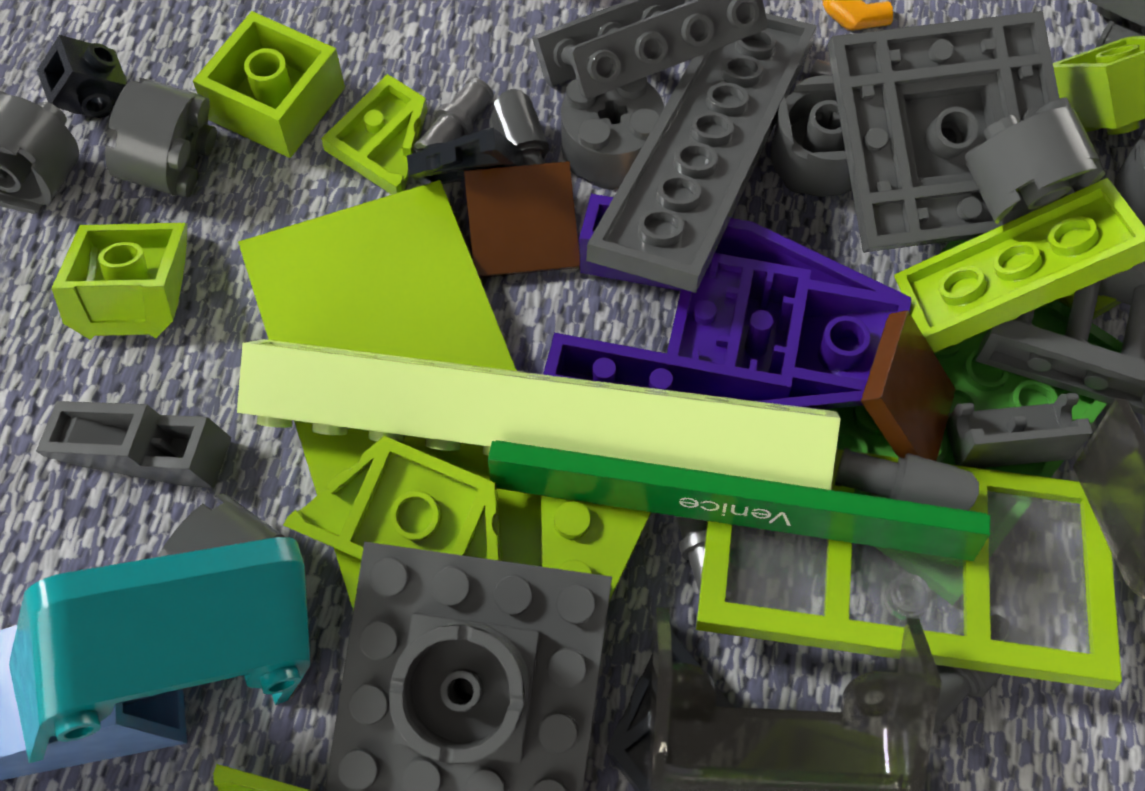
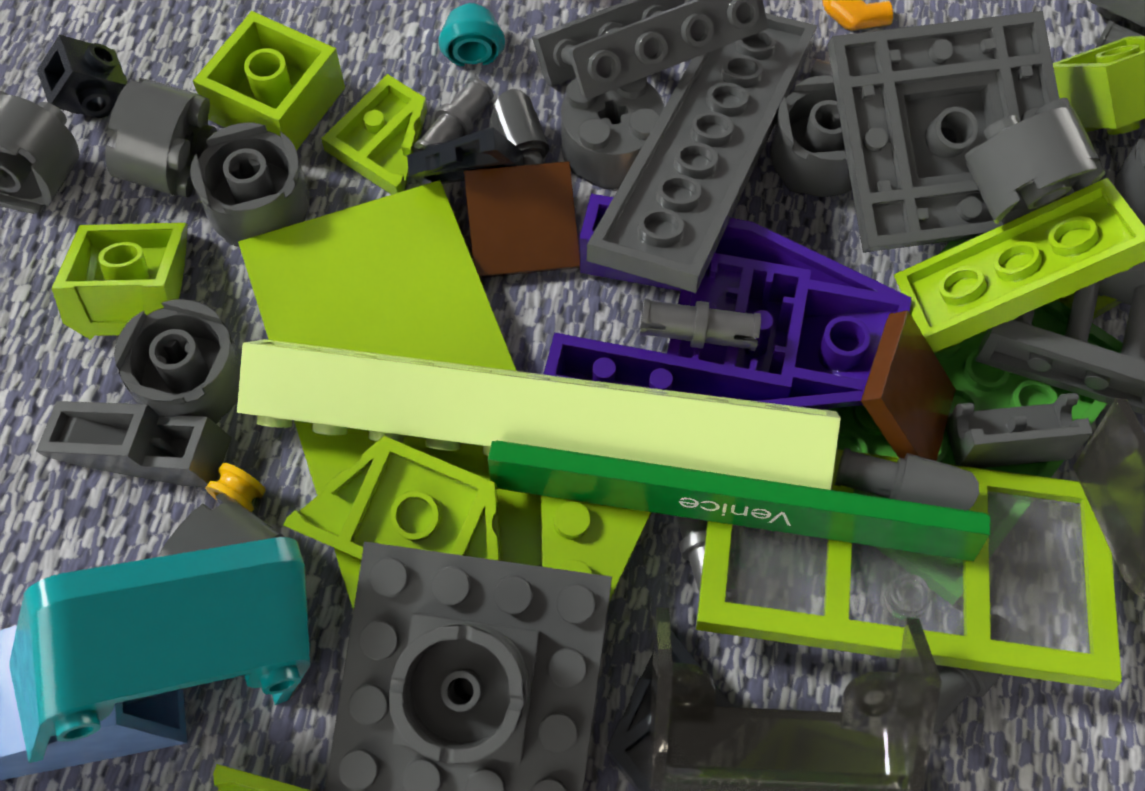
(180, 361): none -> dark grey brick
(237, 485): none -> yellow bush
(250, 182): none -> dark grey brick
(471, 36): none -> teal cone
(700, 324): none -> flat silver pin

